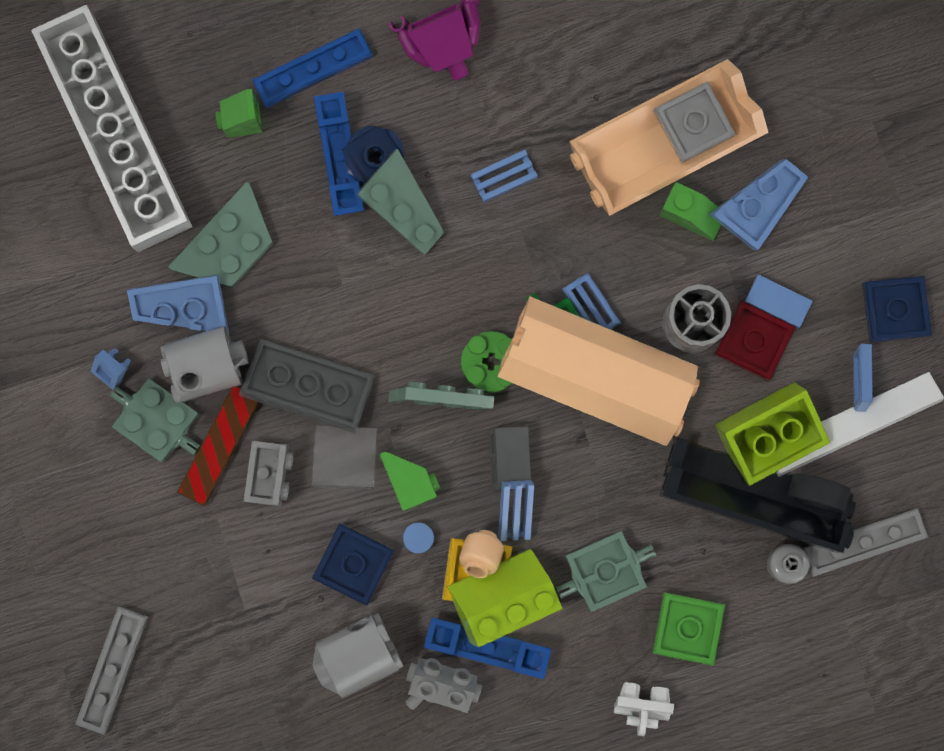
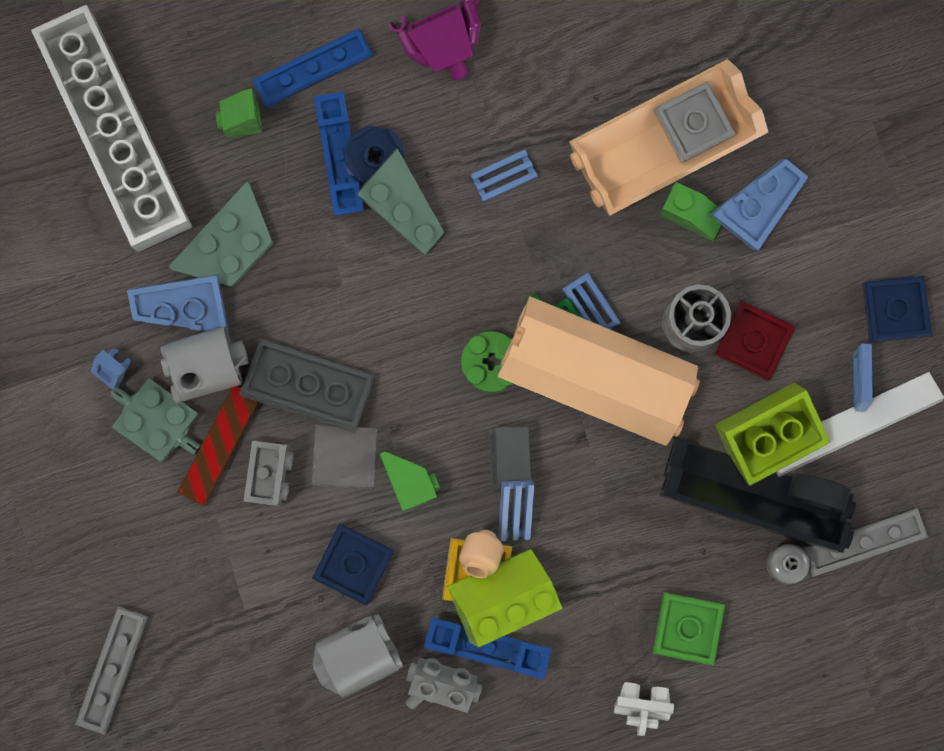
(418, 538): medium blue tile -> none
(444, 395): sand green wing -> none
(606, 571): sand green plate -> none
(778, 301): medium blue tile -> none

